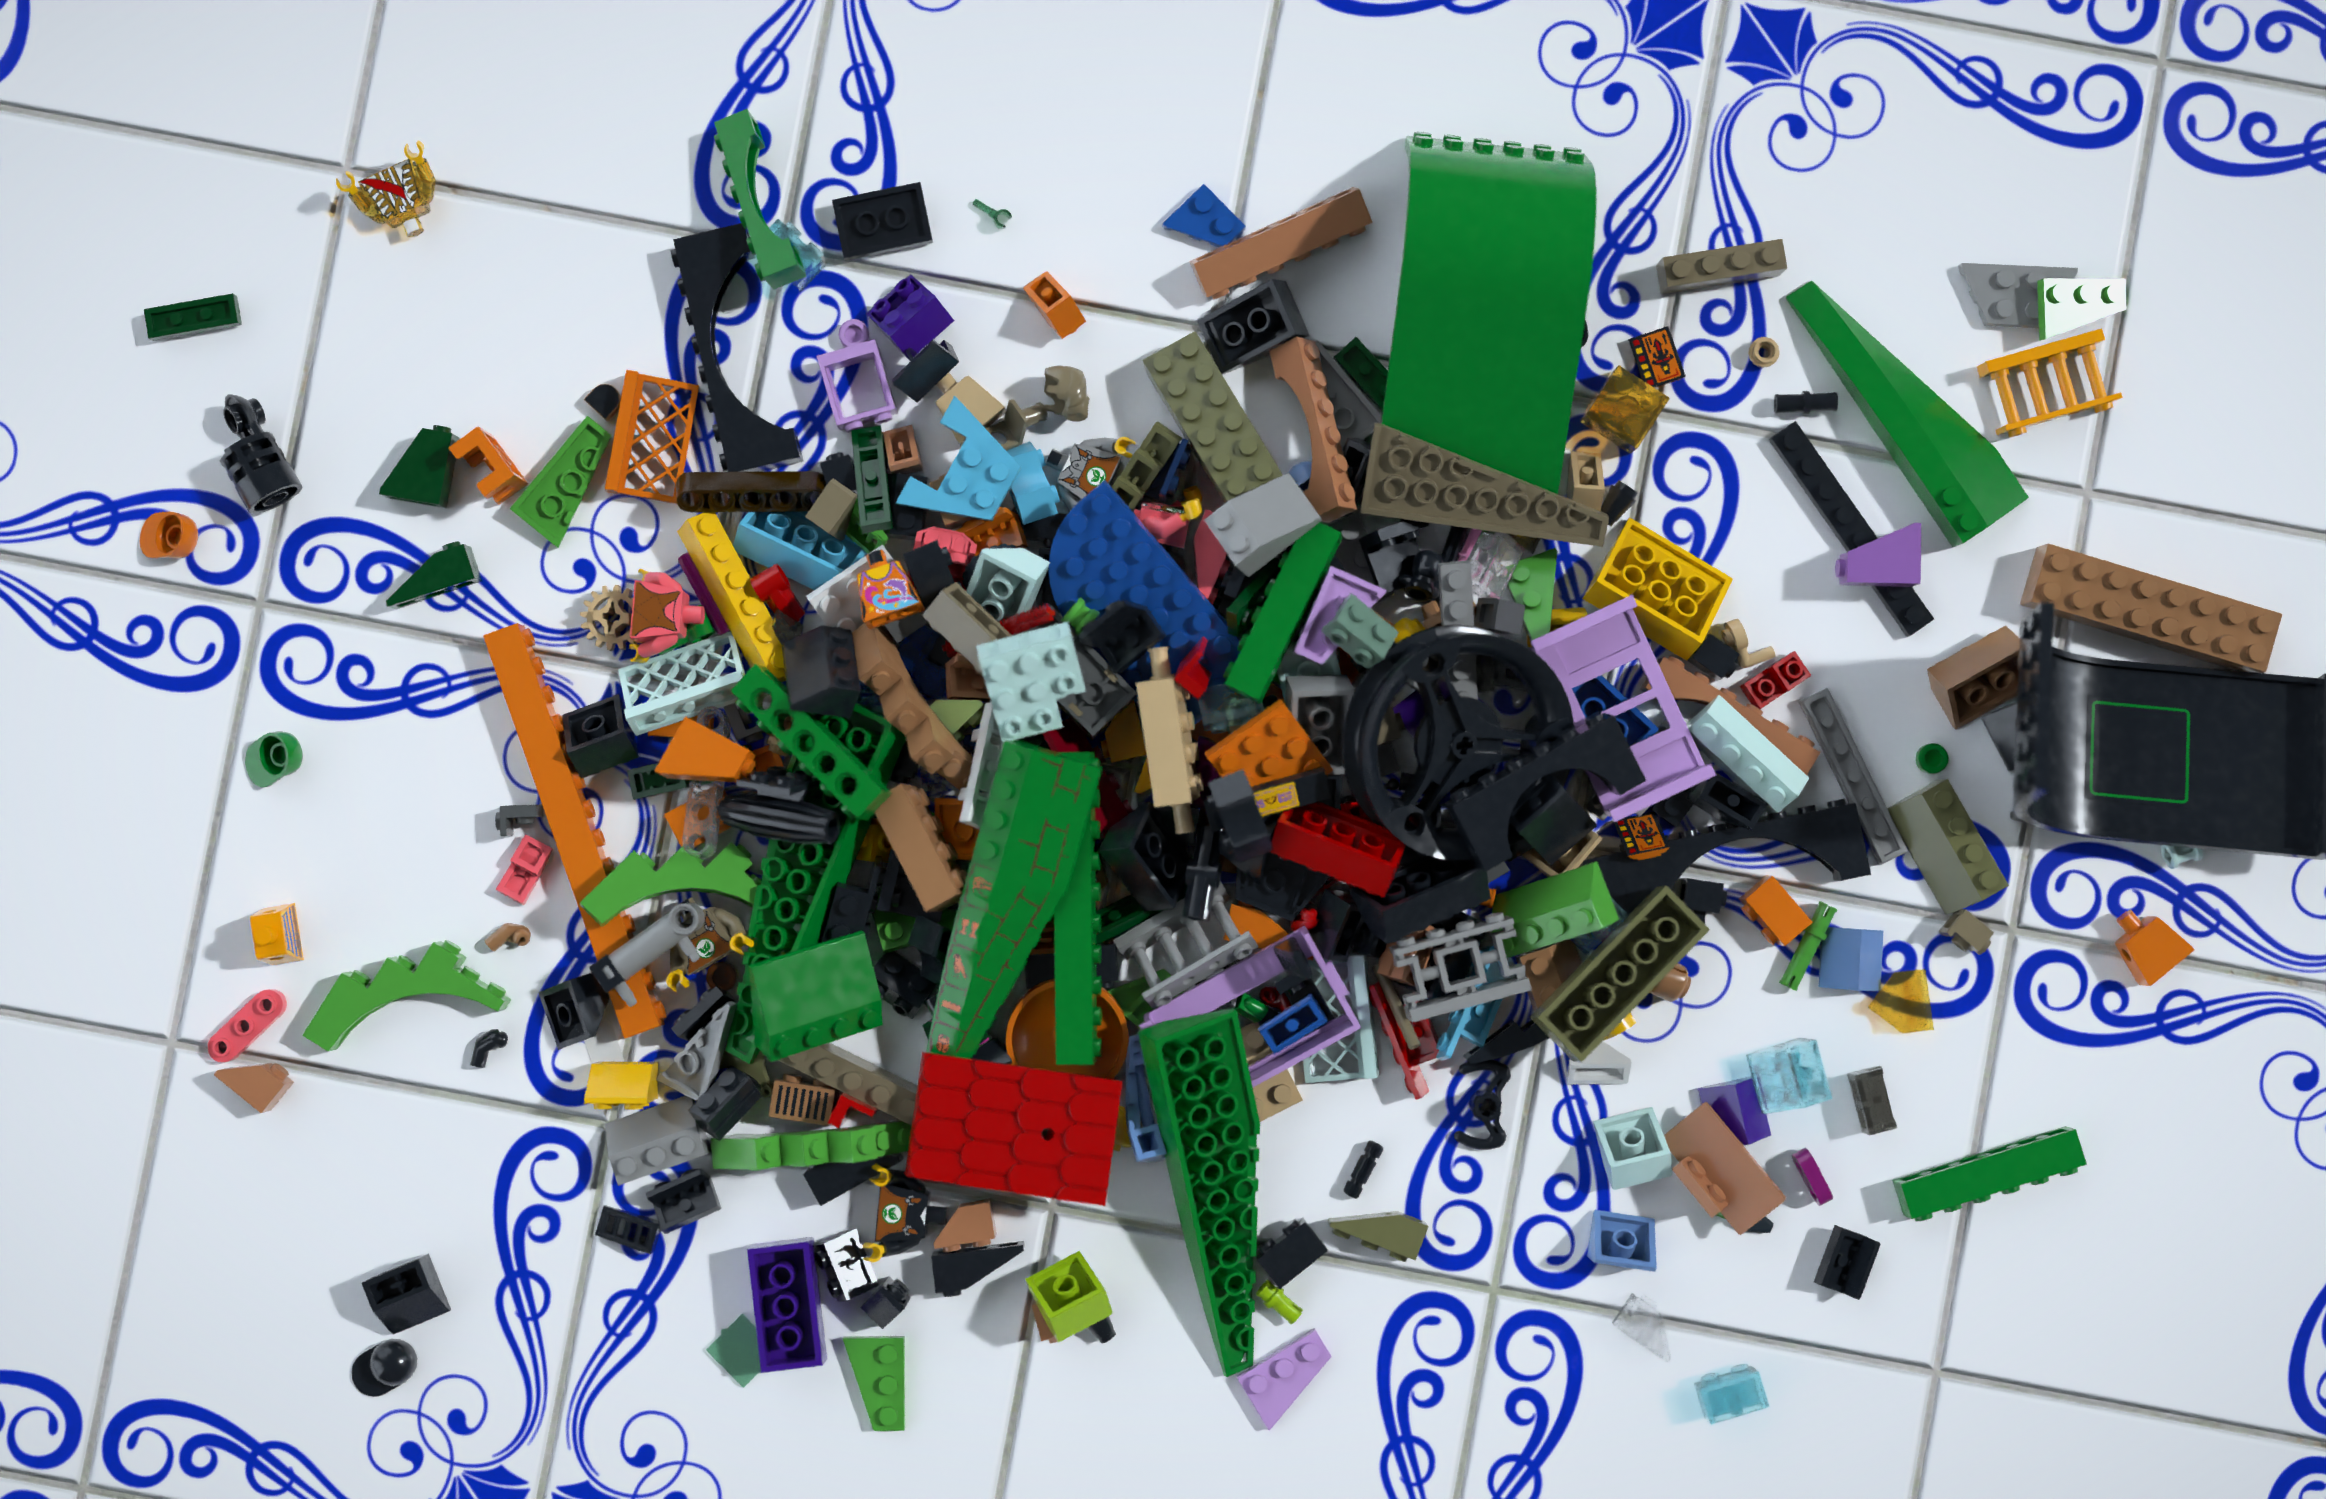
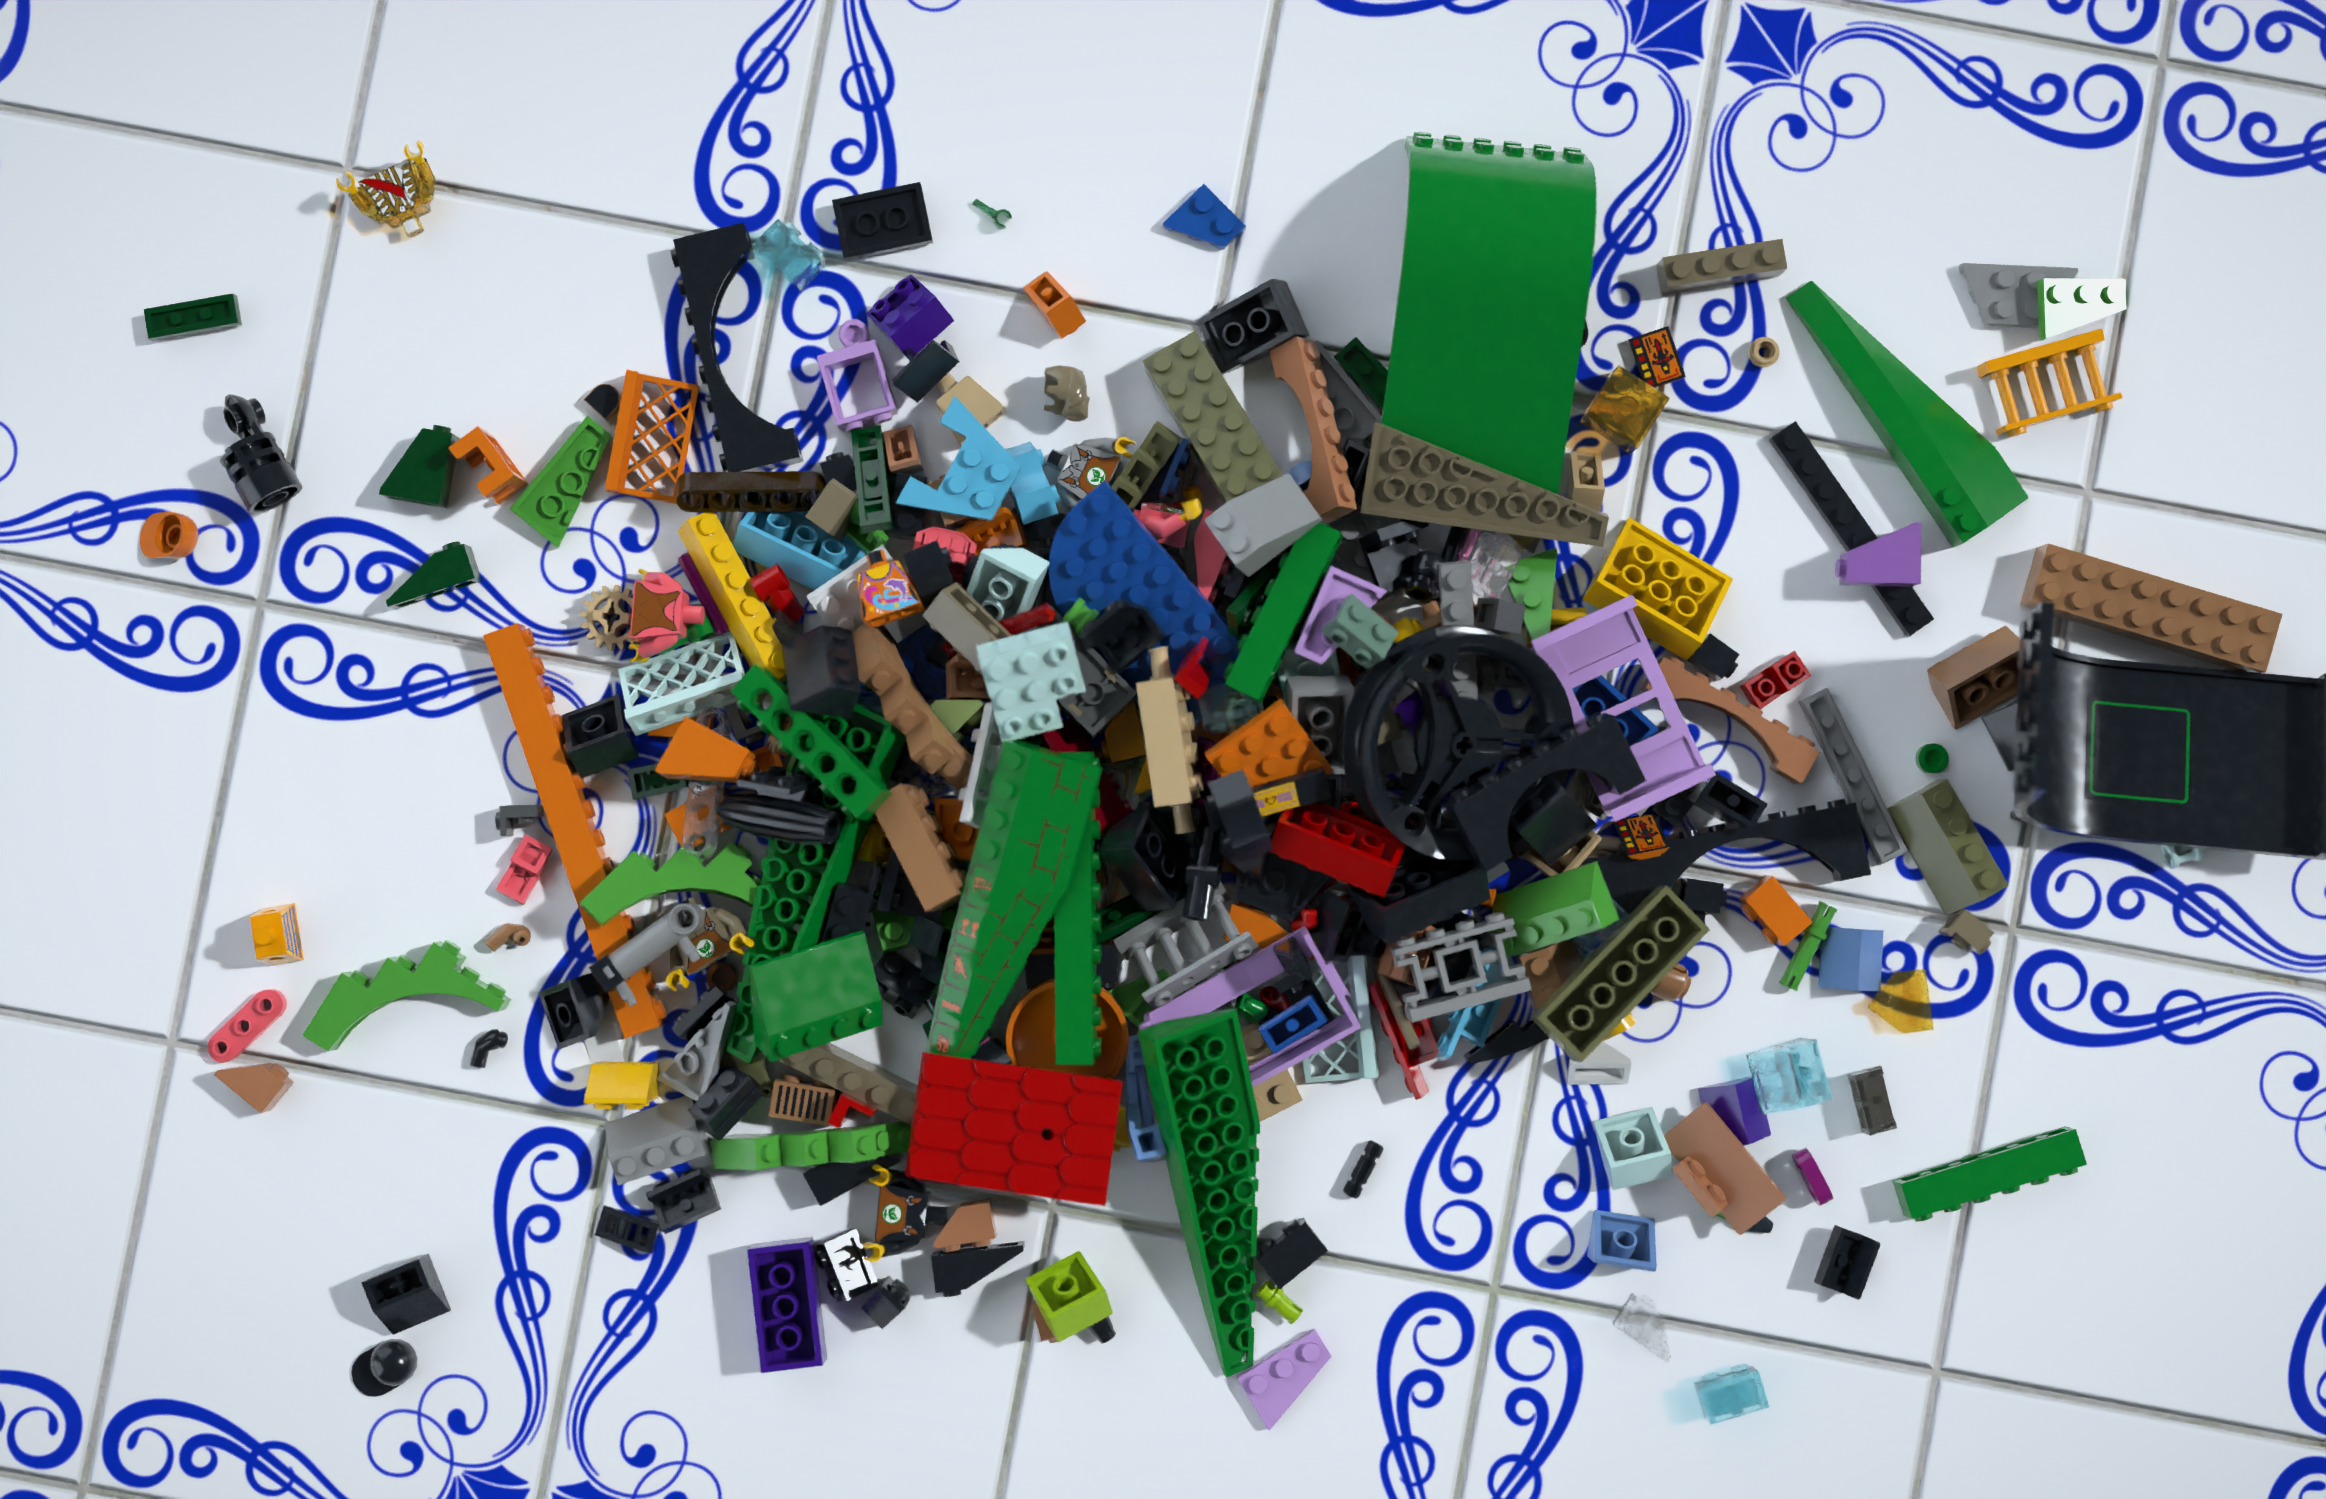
(273, 758): green cap -> none
(738, 1350): clear green piece -> none
(741, 143): green arch -> none
(880, 1377): bright green wing -> none
(1017, 421): dark tan bracket -> none
(1280, 242): nougat brick -> none
(1388, 1230): olive slope -> none
(1497, 1134): black piece -> none
(1618, 501): black cone -> none
(1735, 636): tan plate -> none
(1746, 755): light aqua slope -> none
(1805, 402): black pin -> none
(2150, 947): orange torso -> none

